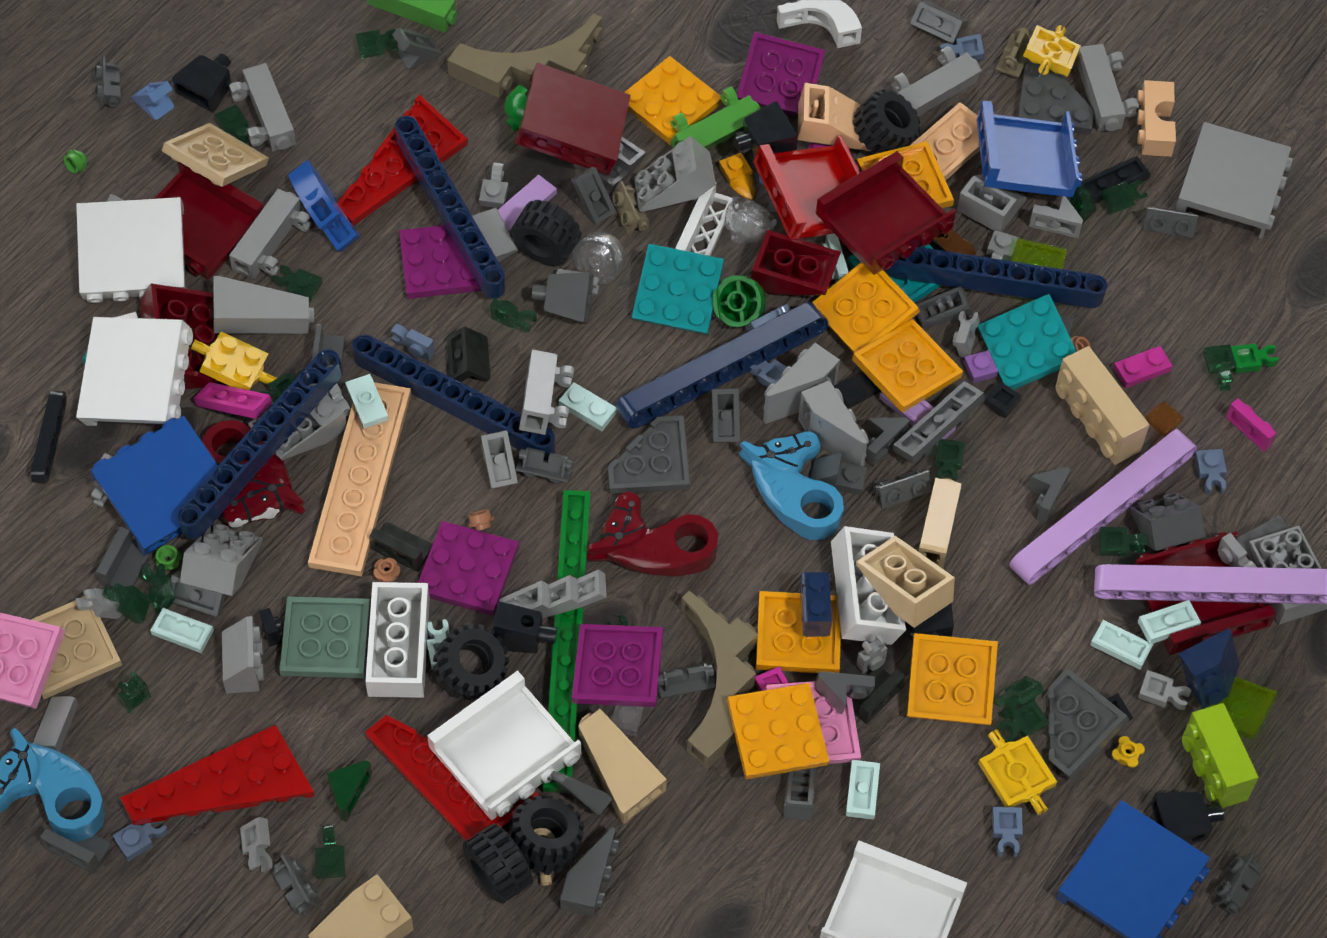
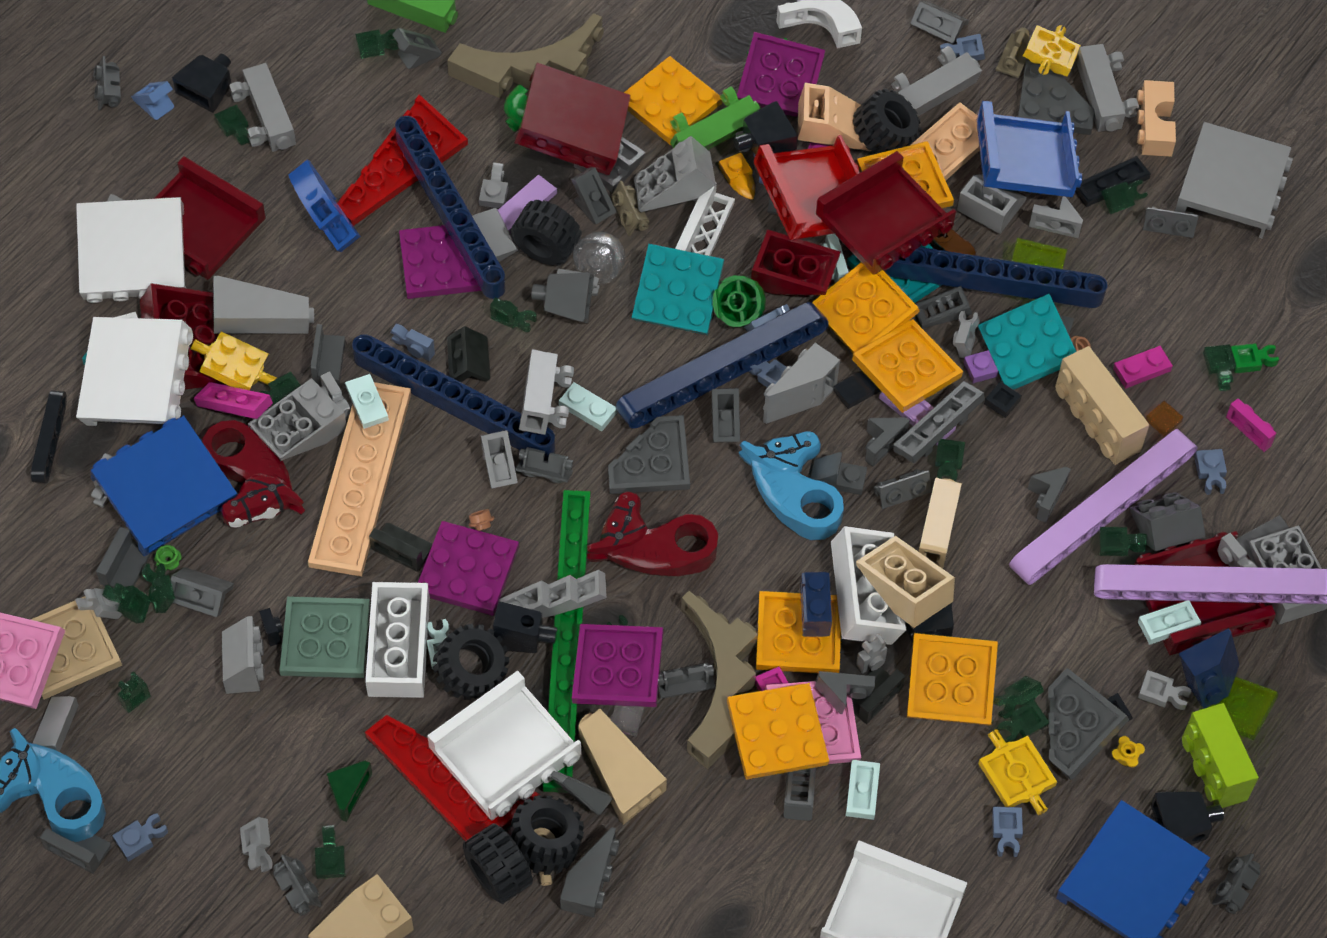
(75, 161): bright green plate -> none
(182, 630): light aqua plate -> none
(215, 154): tan plate -> none
(220, 559): light grey slope -> none
(230, 779): red wing -> none
(256, 454): dark blue beam -> none
(266, 233): light grey brick -> none
(301, 283): clear green plate -> none
(386, 576): nougat plate -> none
(747, 221): clear cylinder -> none
(834, 424): light grey slope -> none
(1001, 246): light grey plate -> none
(1083, 202): clear green plate -> none
(1121, 644): light aqua plate -> none

